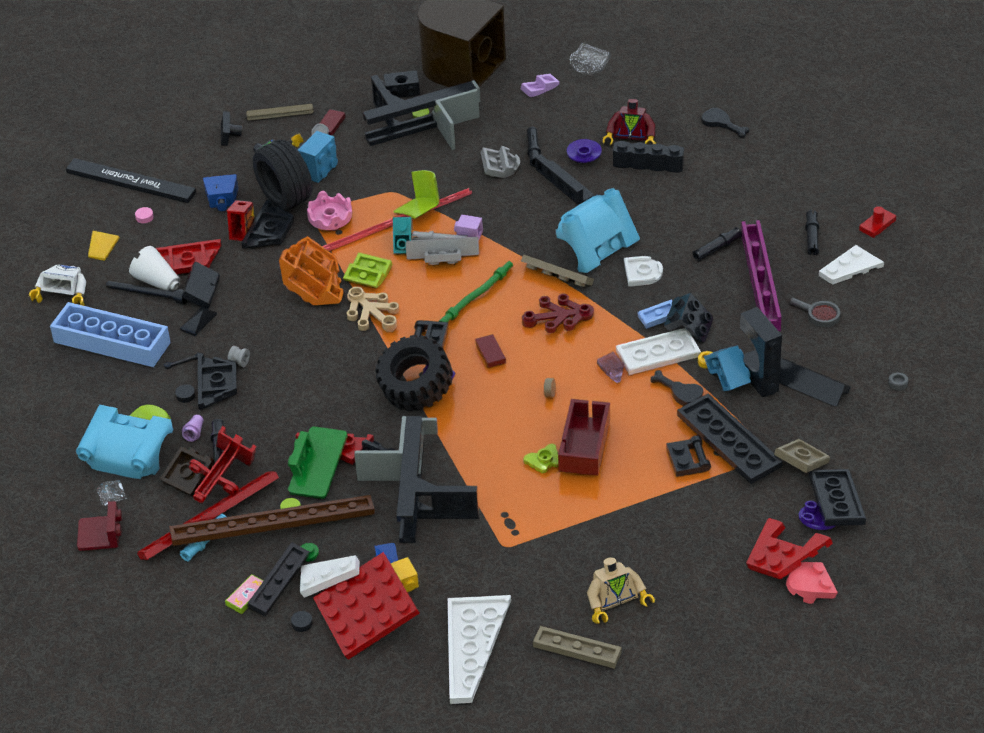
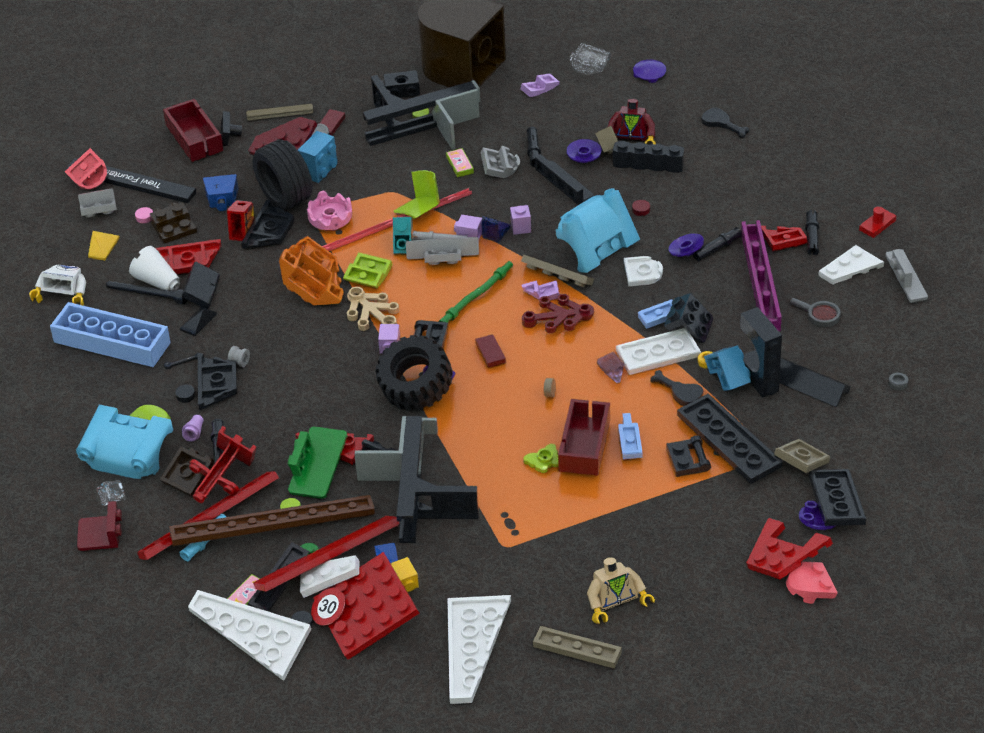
(88, 171): none -> coral slope
(97, 202): none -> light grey bracket
(172, 222): none -> dark brown plate
(193, 130): none -> dark red piece
(259, 633): none -> white wing
(294, 131): none -> dark red plate
(326, 553): none -> red tile
(328, 606): none -> sticker
(387, 334): none -> lavender brick
(459, 162): none -> tile
(494, 229): none -> clear blue slope
(520, 219): none -> lavender brick
(549, 289): none -> lavender slope
(606, 139): none -> dark tan brick
(629, 438): none -> light blue hinge
(641, 207): none -> dark red tile
(649, 70): none -> dark purple dish
(686, 245): none -> dark purple dish
(784, 237): none -> red wing
(906, 275): none -> light grey bracket

